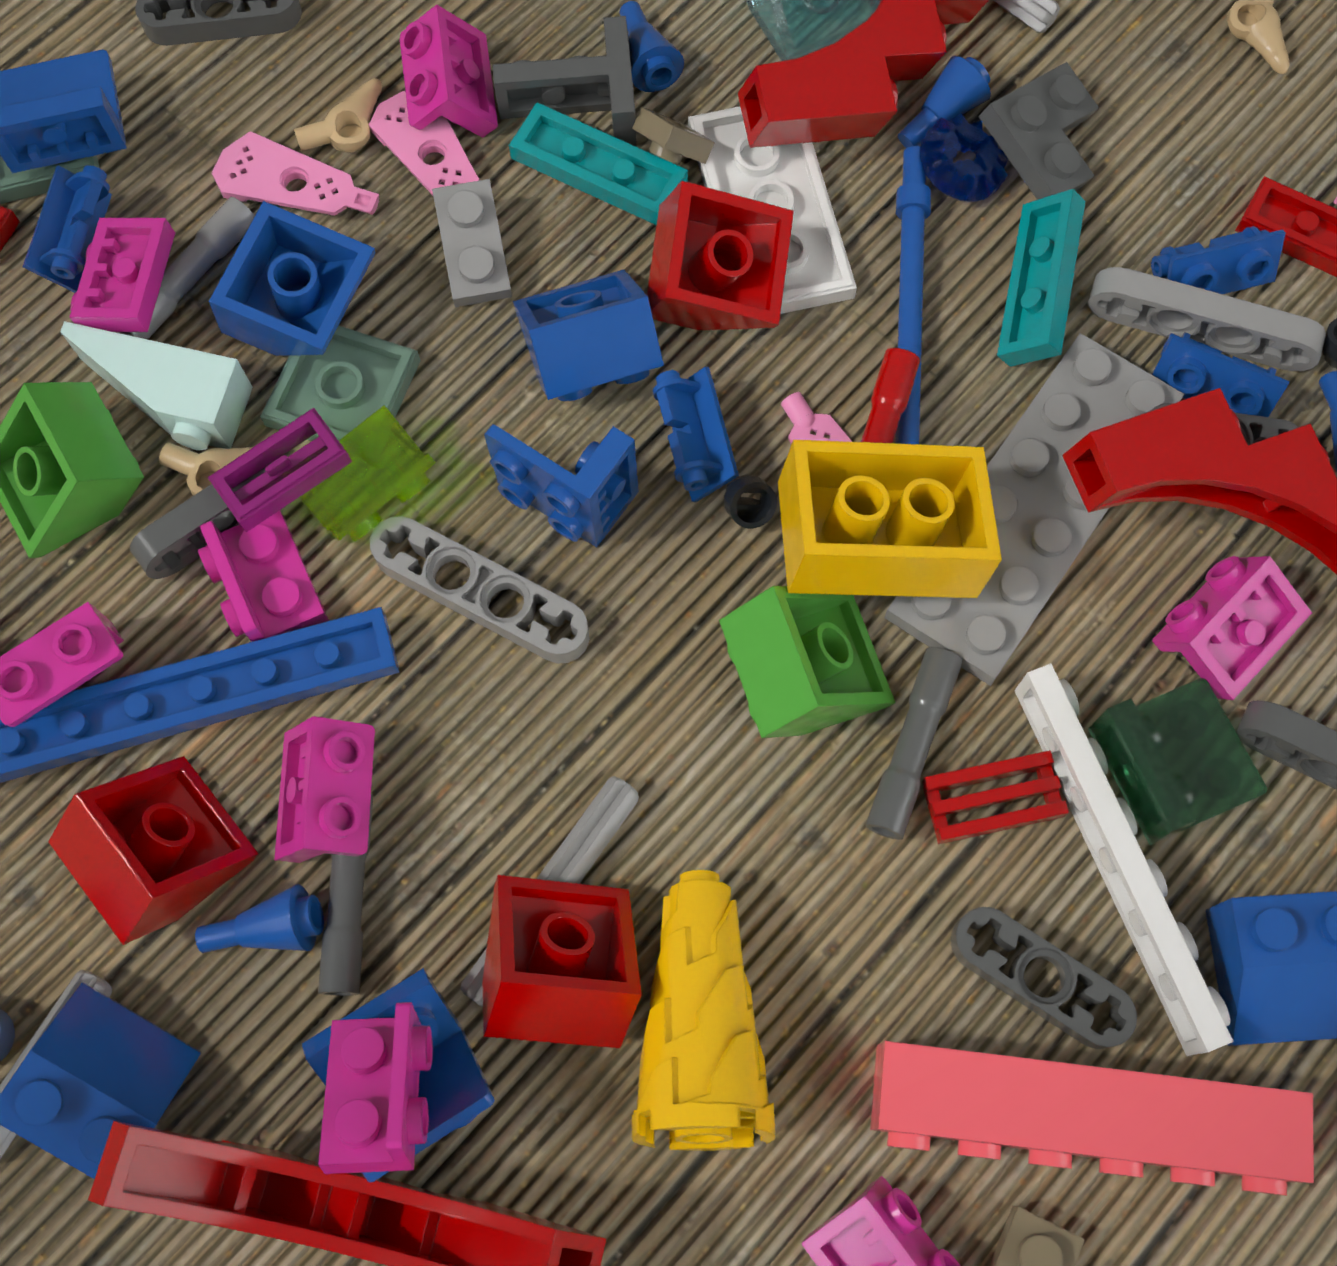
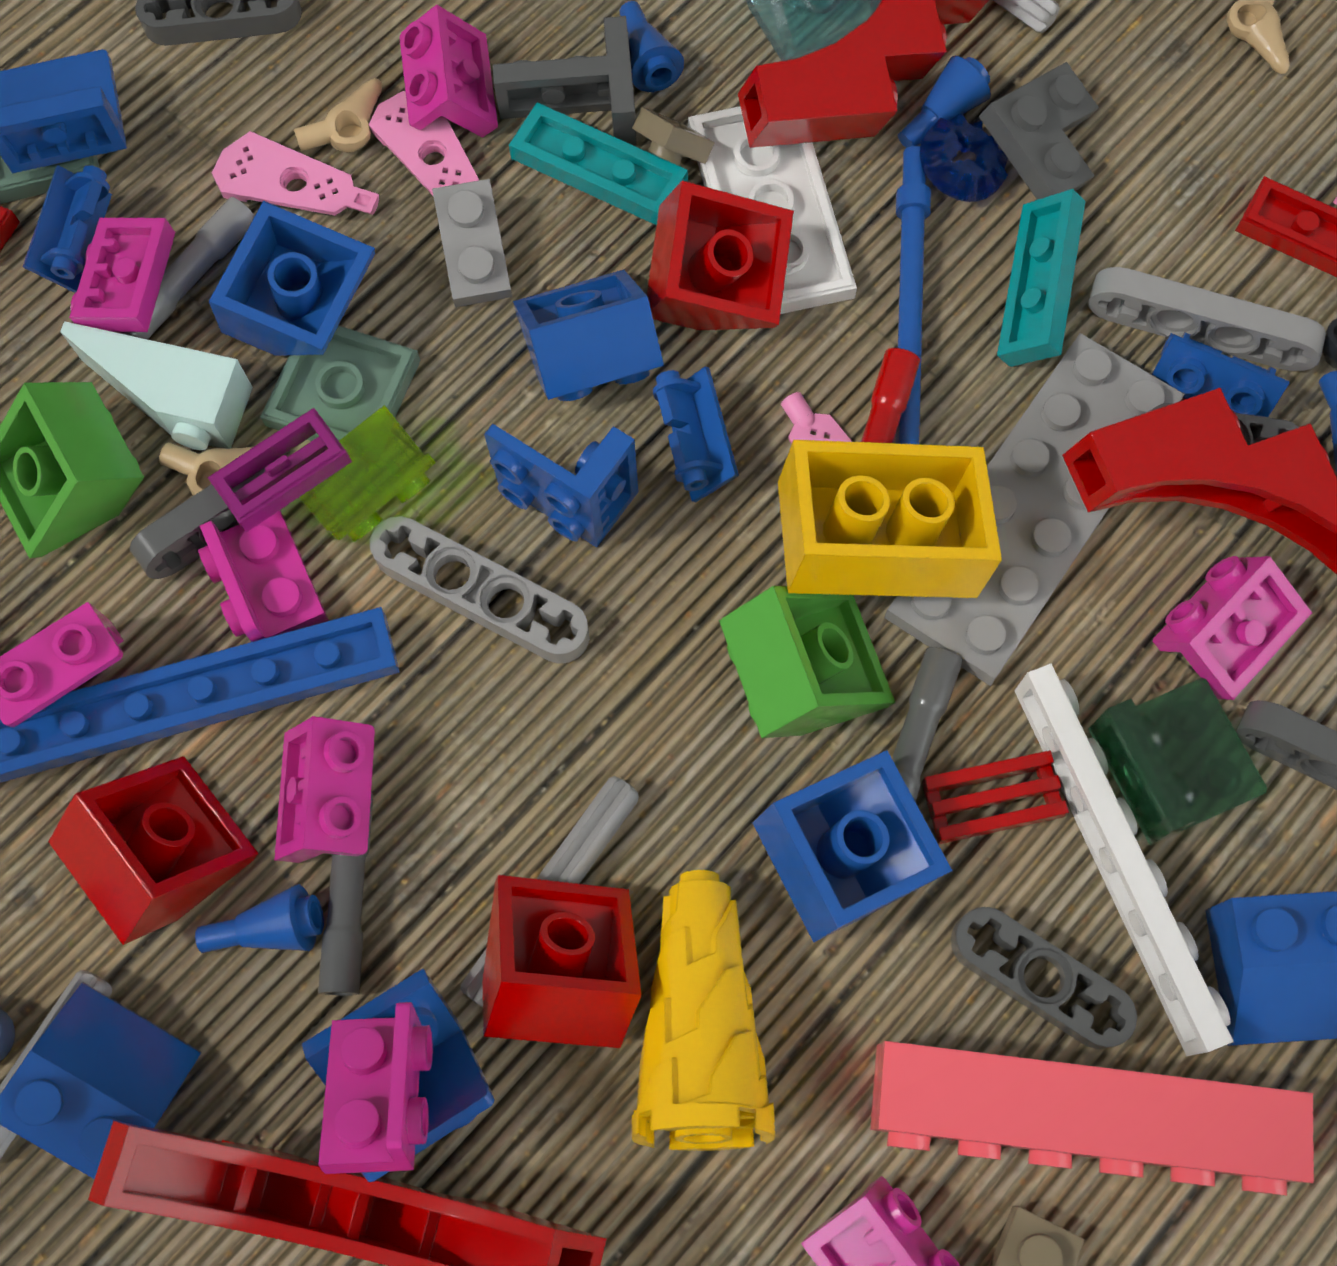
(748, 511): black hinge -> none
(850, 845): none -> blue slope
(1227, 265): blue hinge -> none

